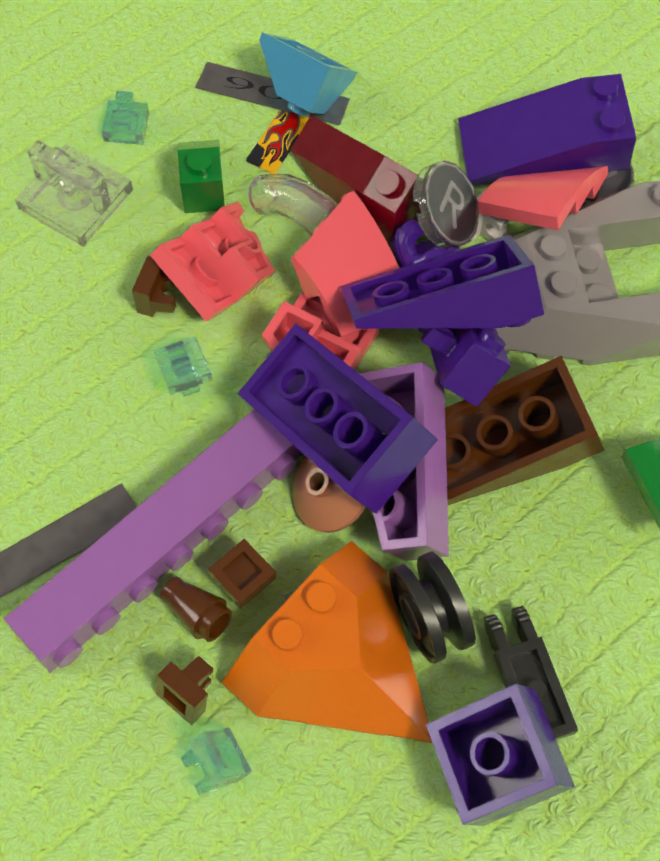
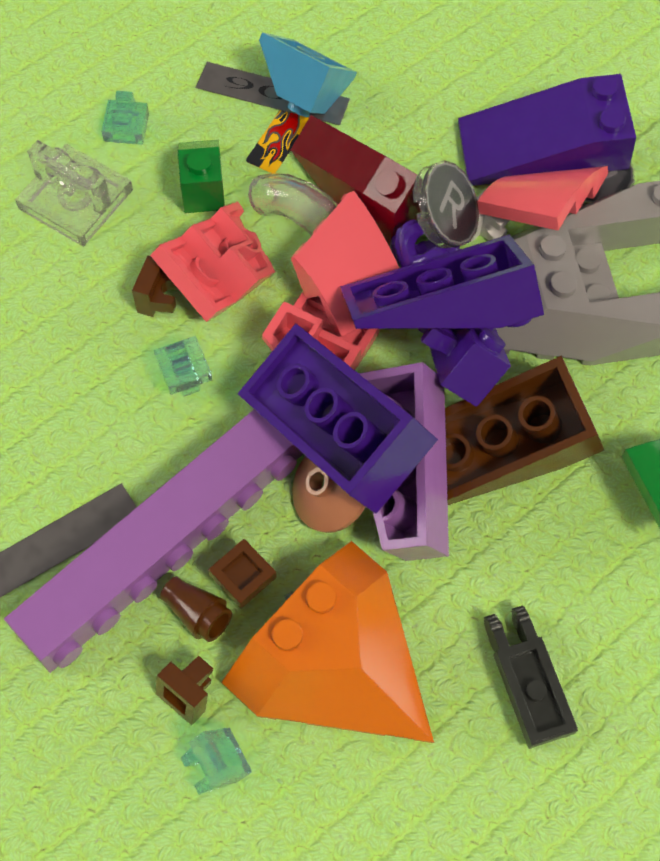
(432, 607): pearl dark grey wheel -> none
(499, 755): brick -> none

